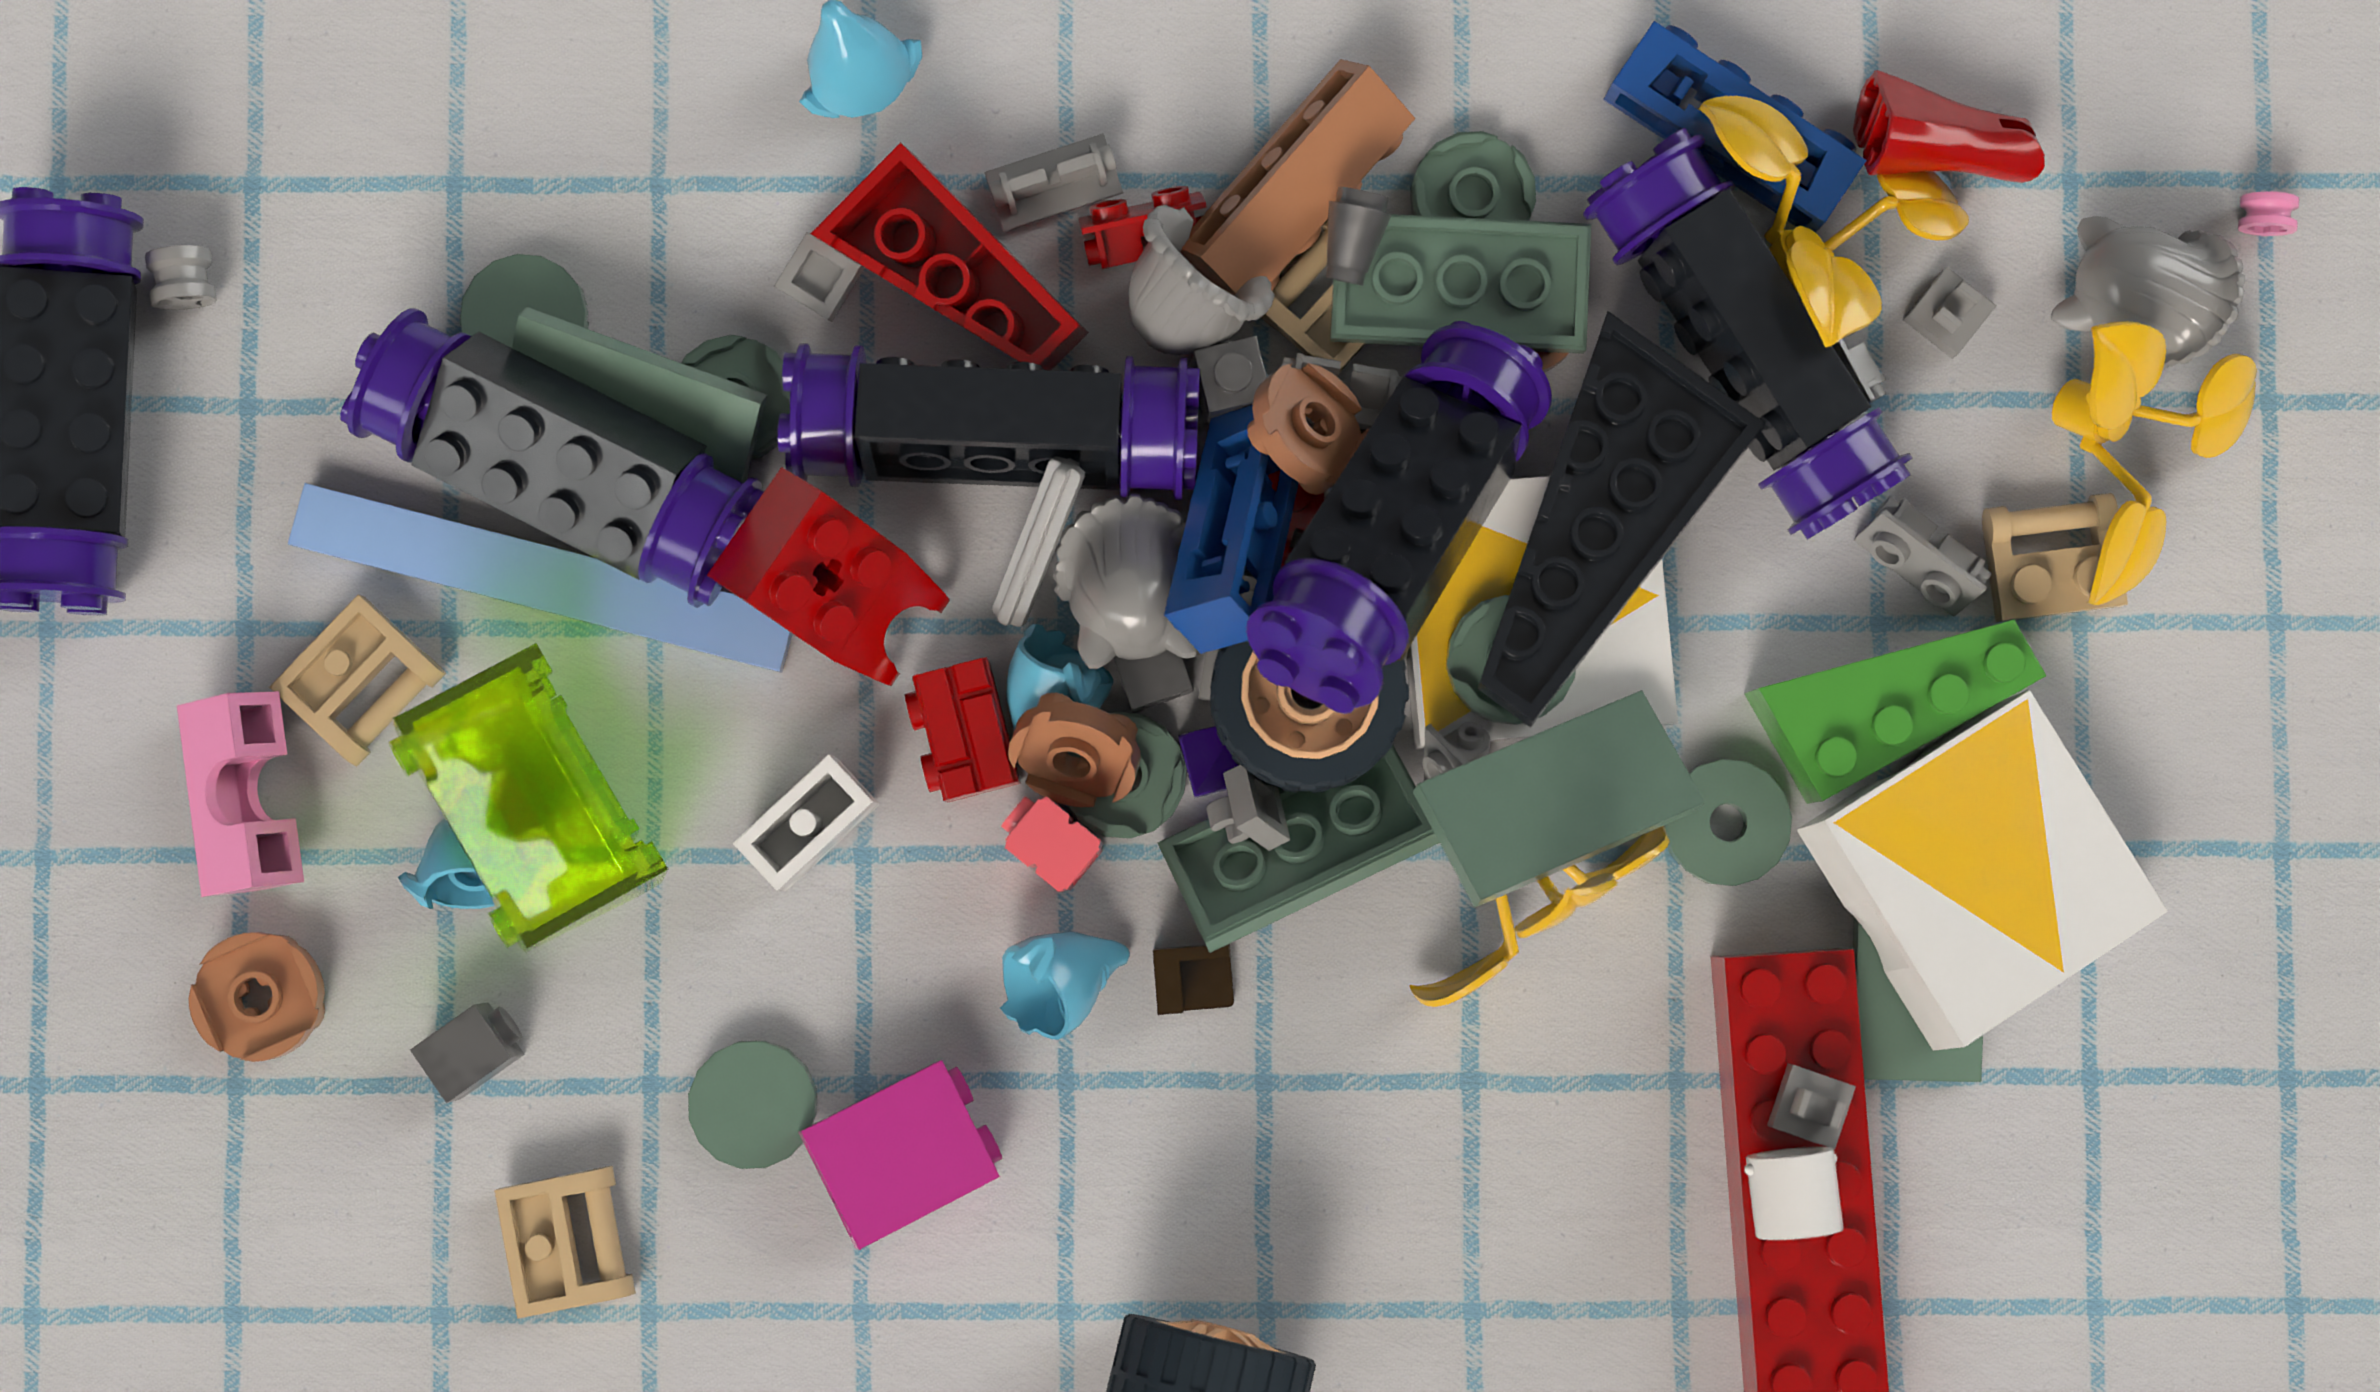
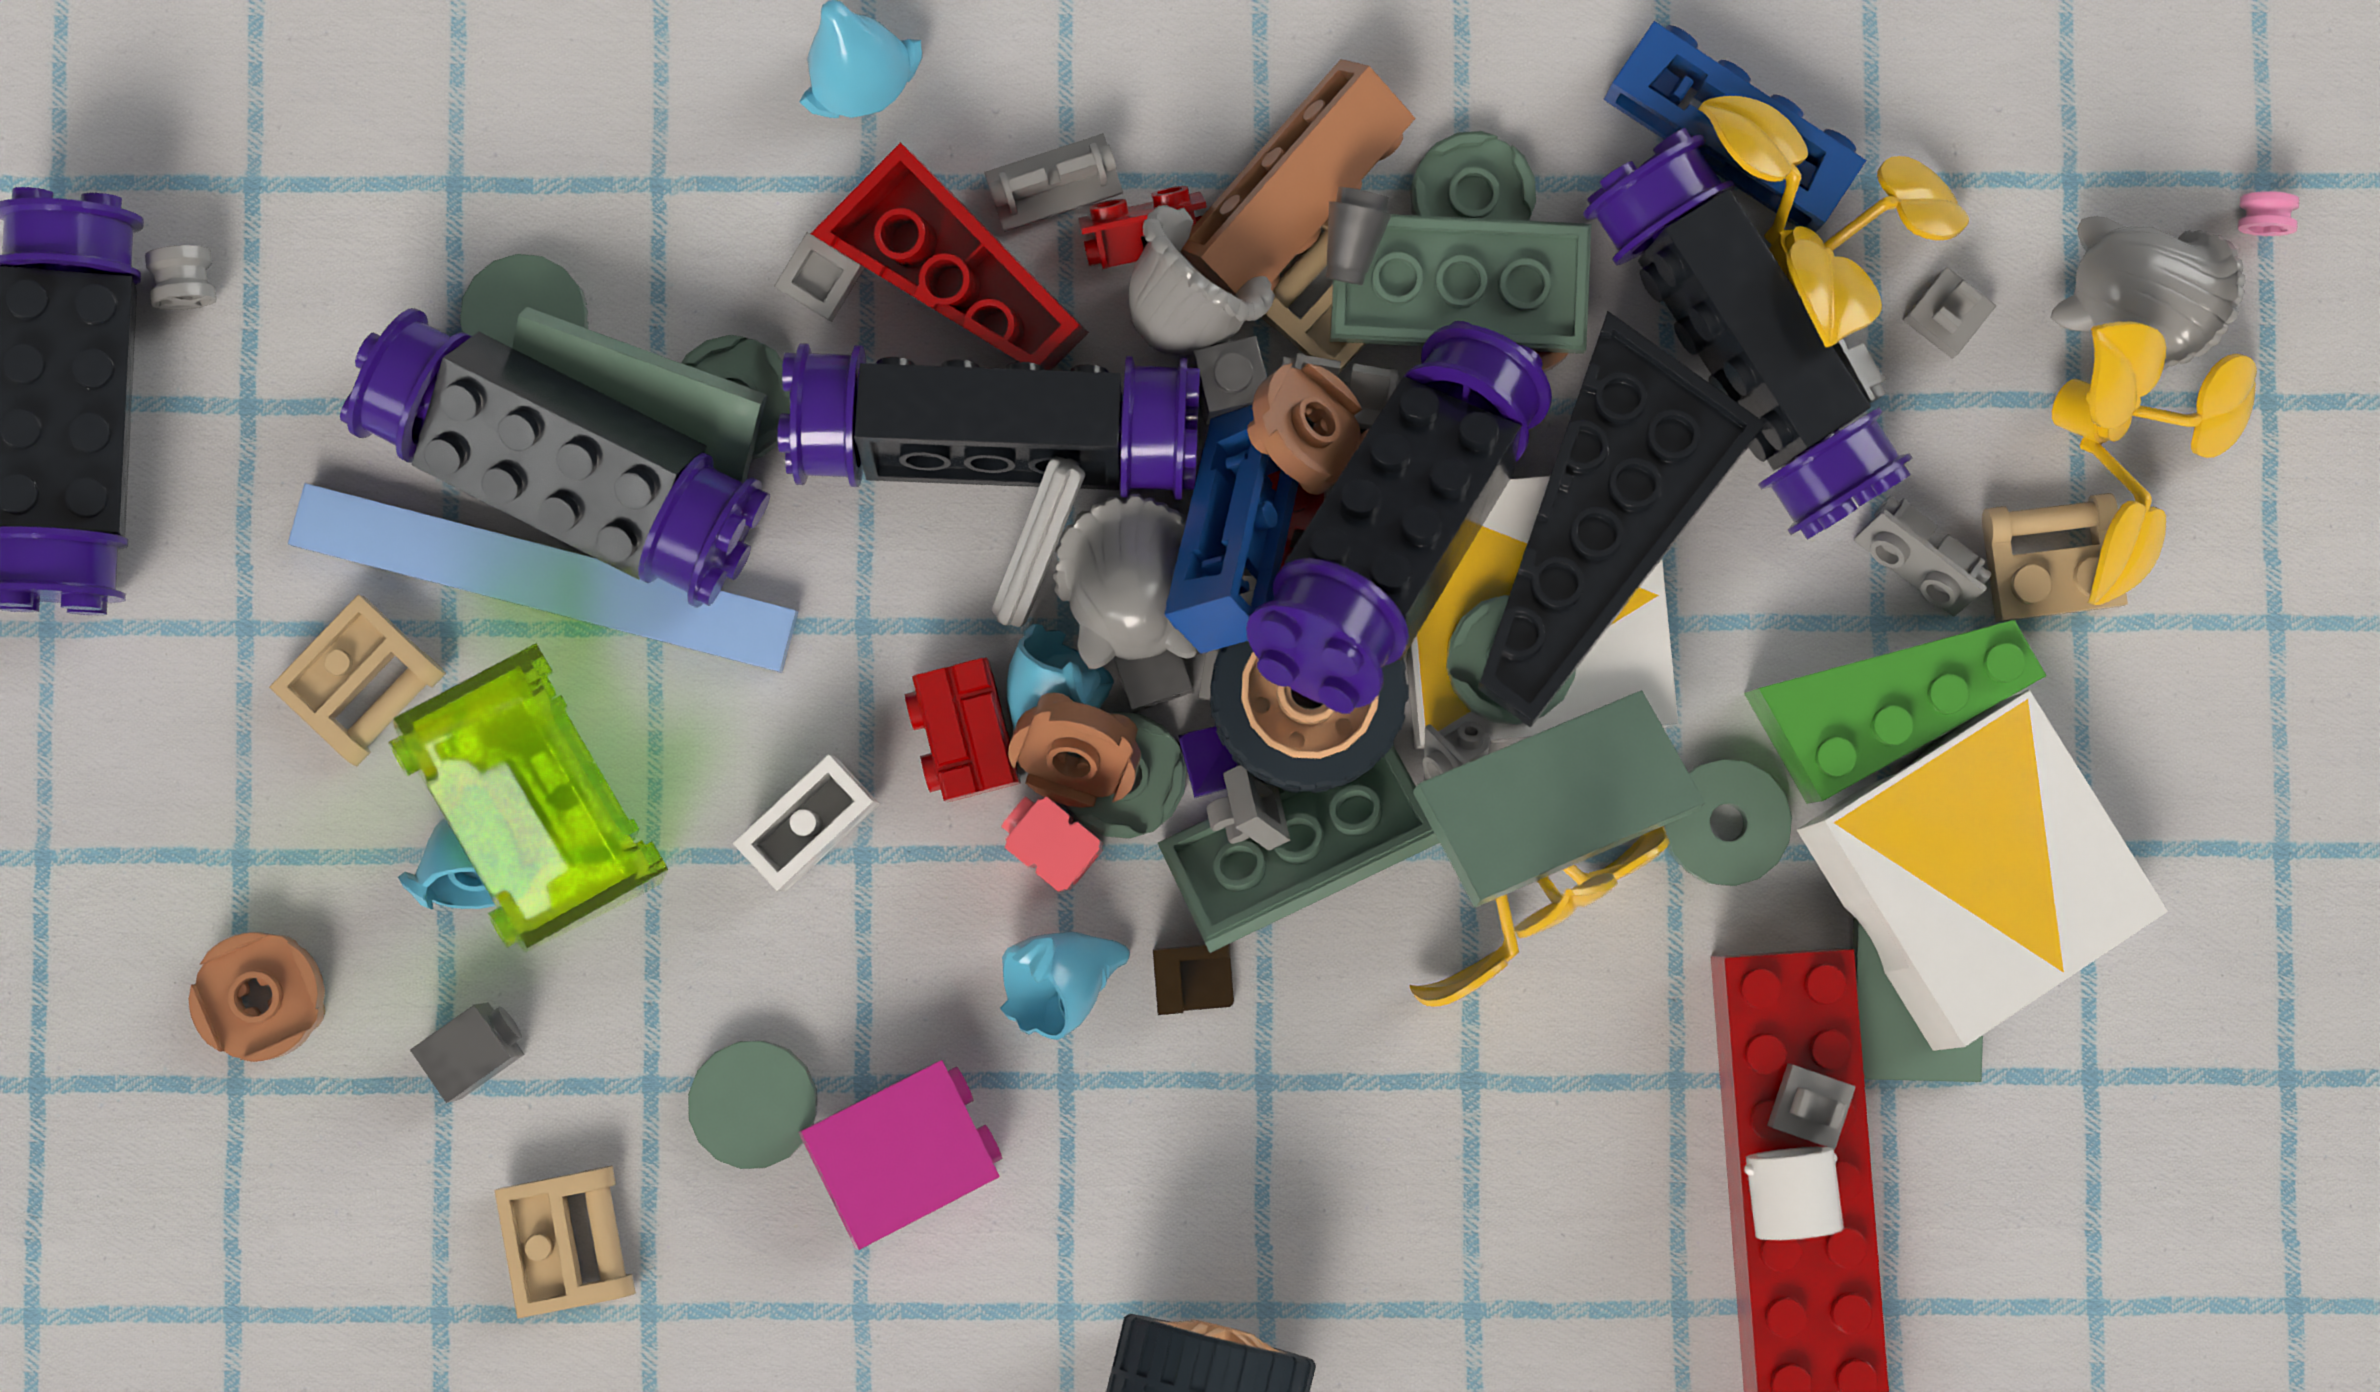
(223, 752): bright pink arch -> none
(824, 575): red brick -> none
(1922, 131): red piece -> none

